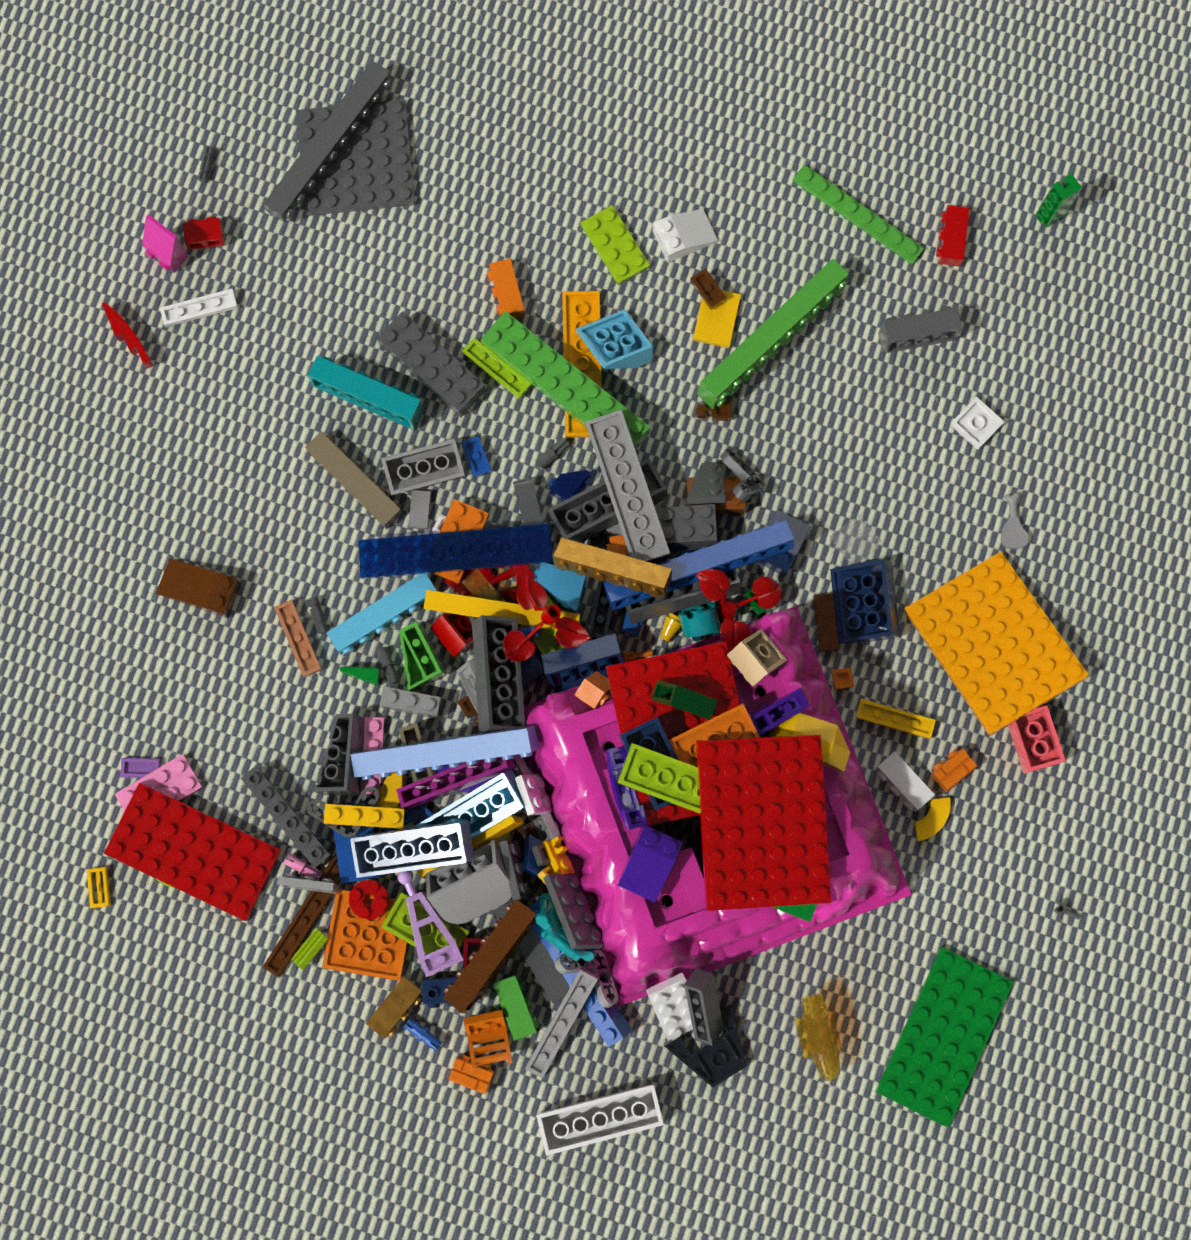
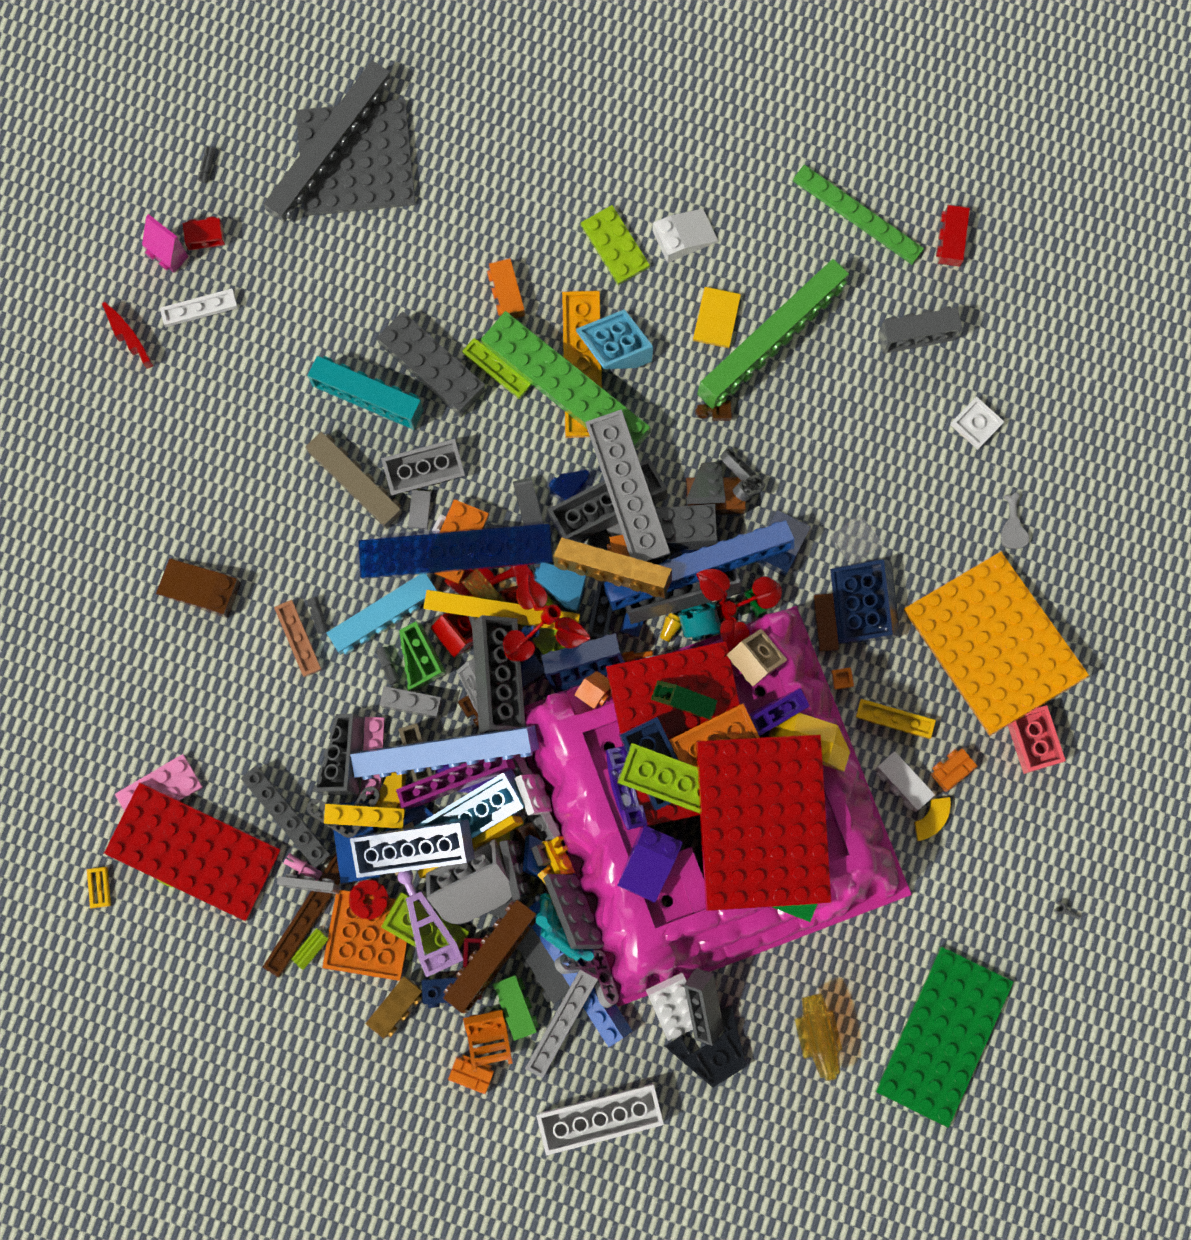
(138, 767): medium lavender tile -> none
(368, 675): green slope -> none
(423, 1034): blue pin -> none
(476, 457): blue plate -> none
(552, 453): dark grey axle -> none
(708, 289): reddish brown plate -> none
(1058, 200): green brick -> none

